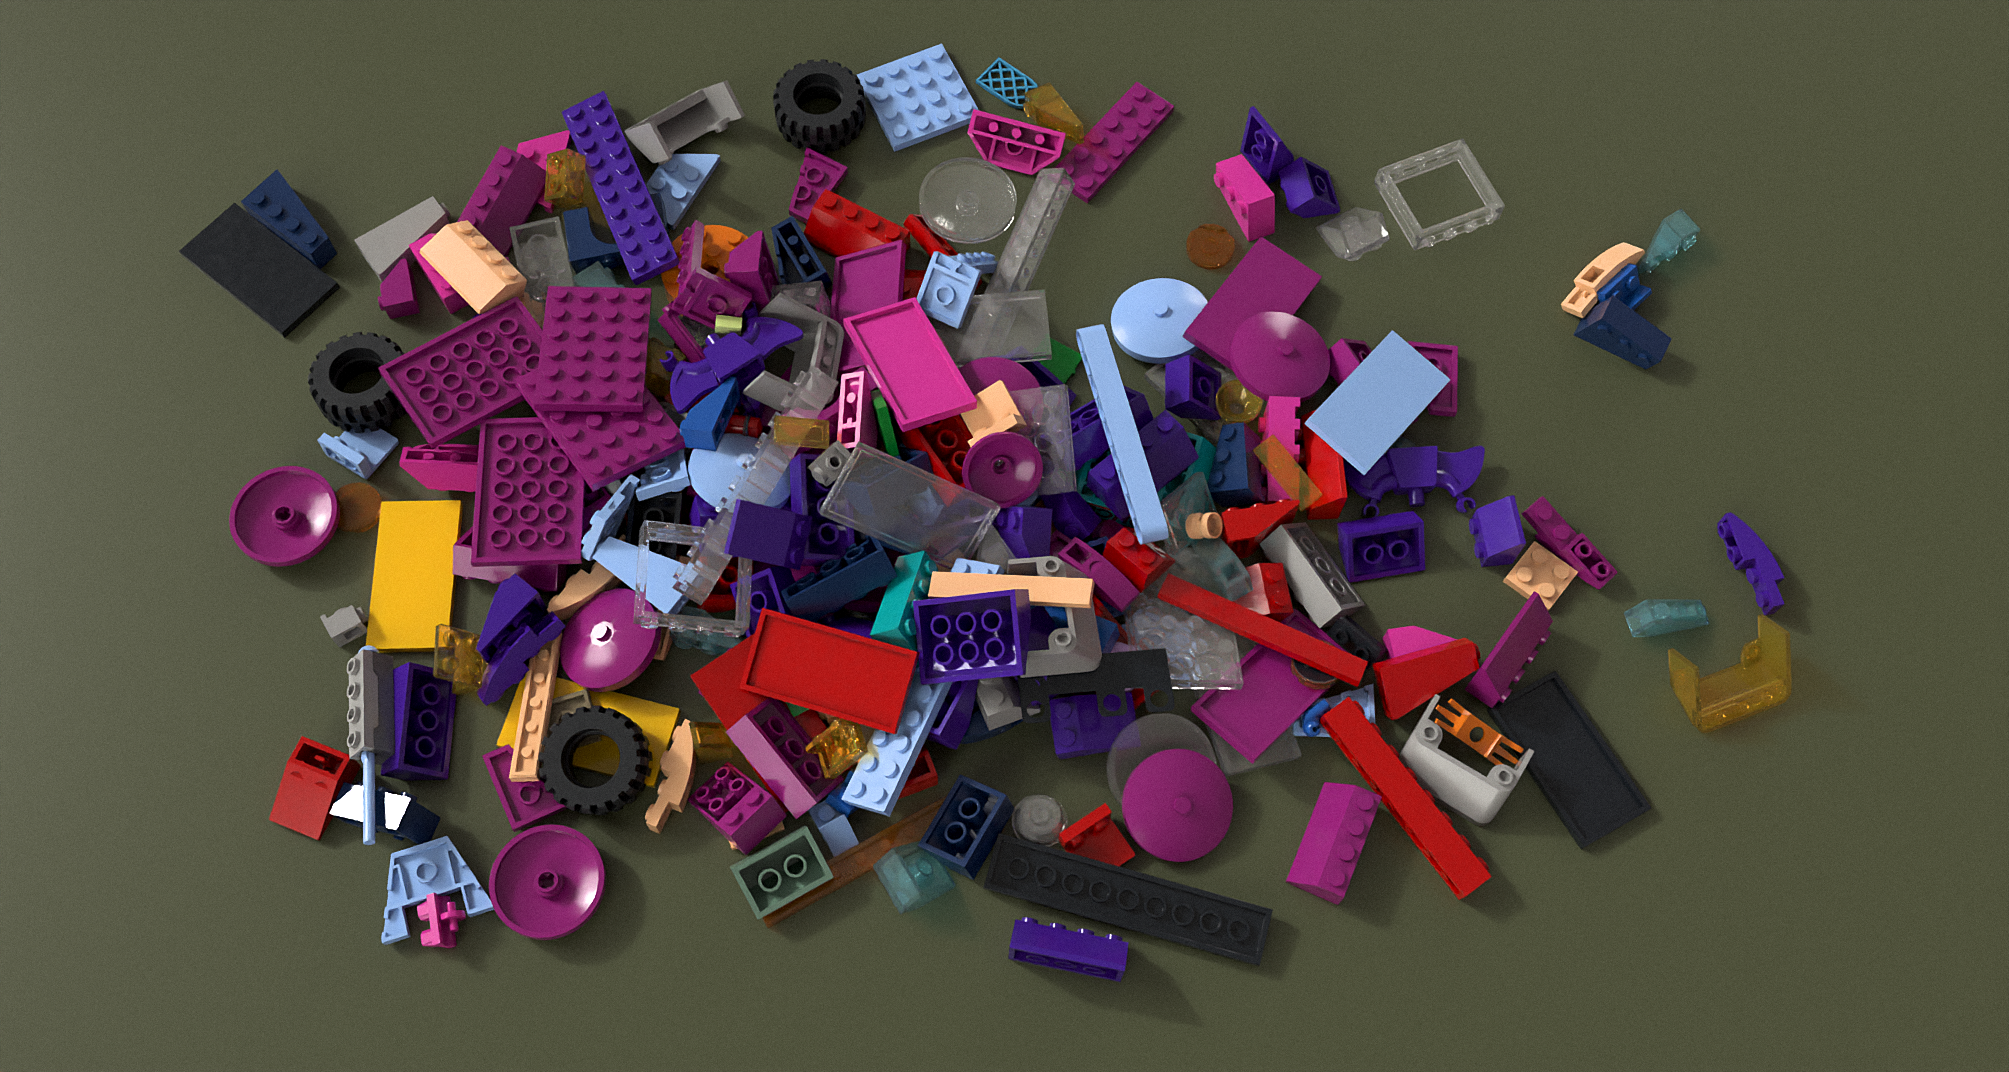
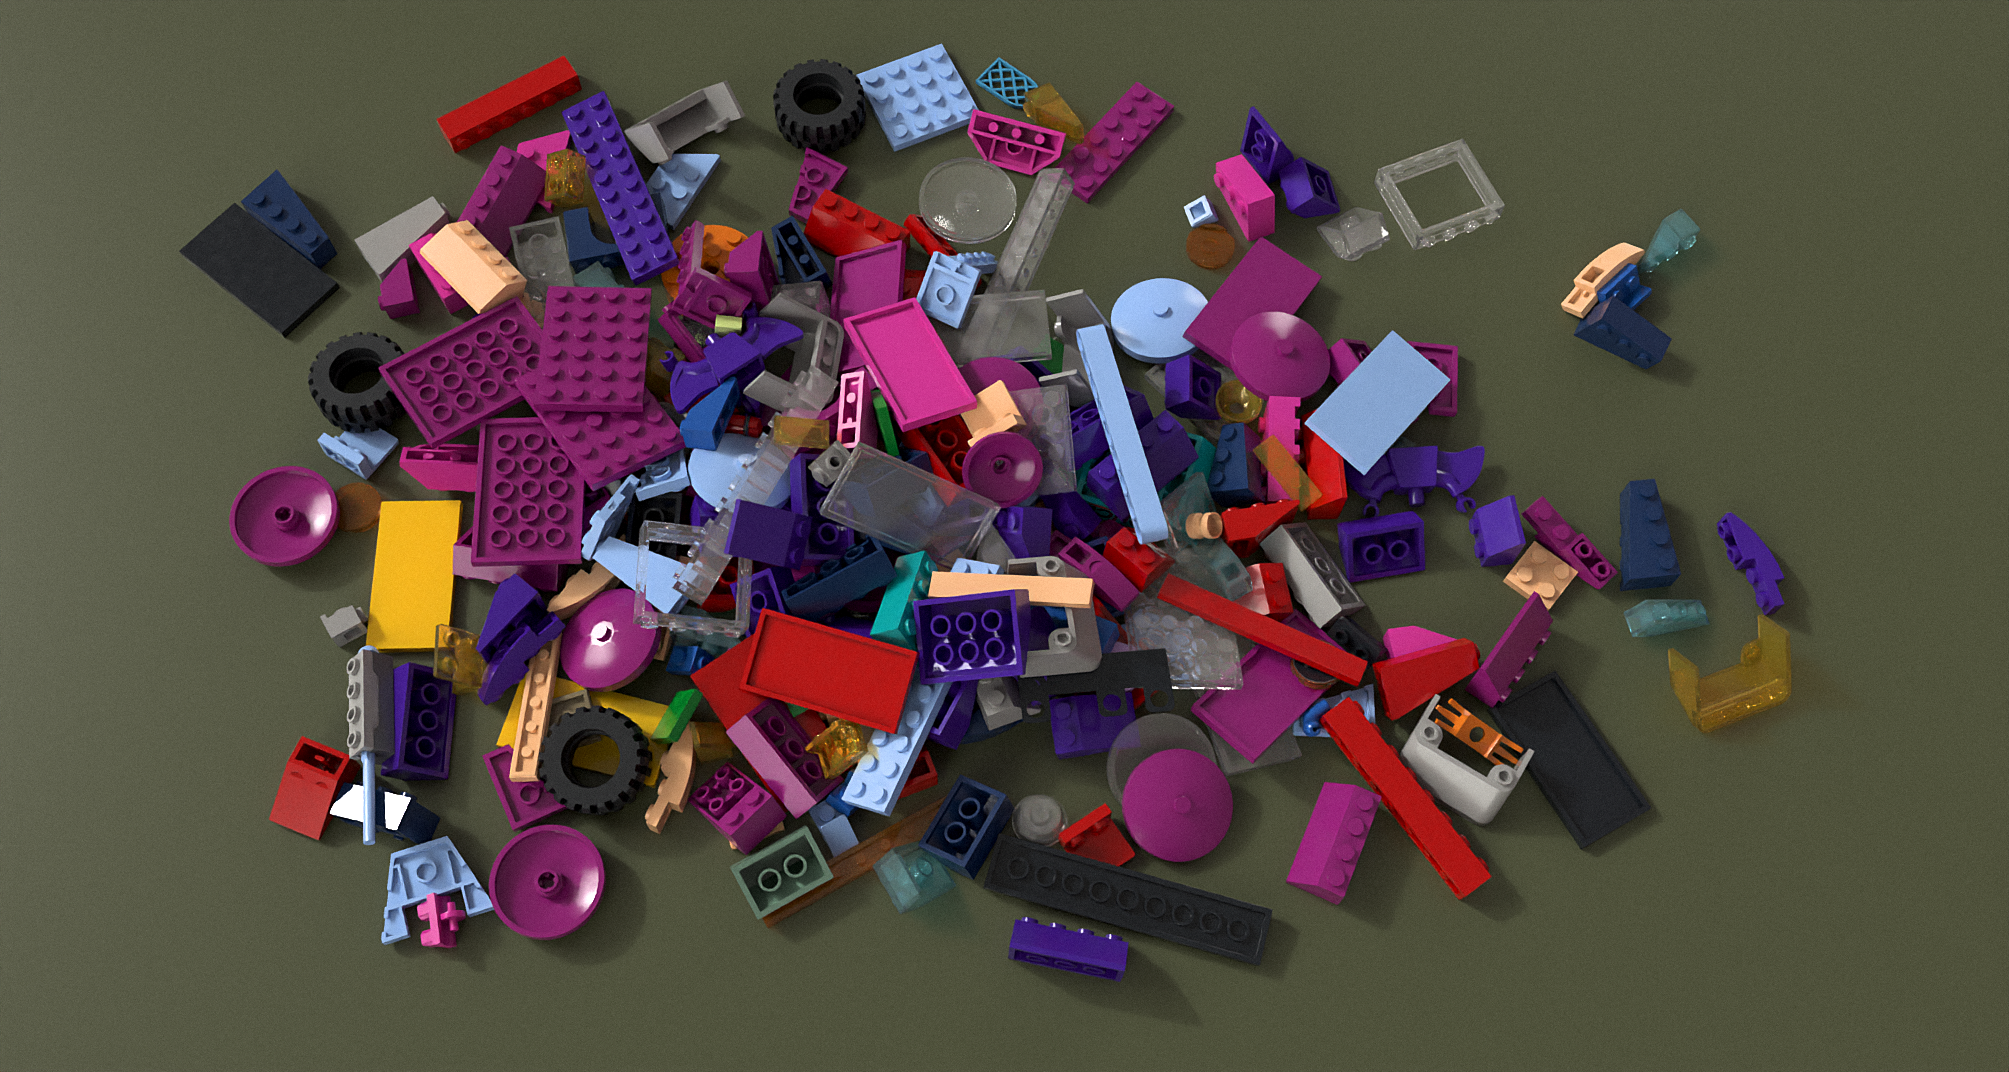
(509, 104): none -> red brick
(677, 716): none -> green tile
(687, 660): none -> blue bracket
(1074, 312): none -> light grey windscreen
(1201, 212): none -> light blue slope
(1645, 539): none -> dark blue wedge

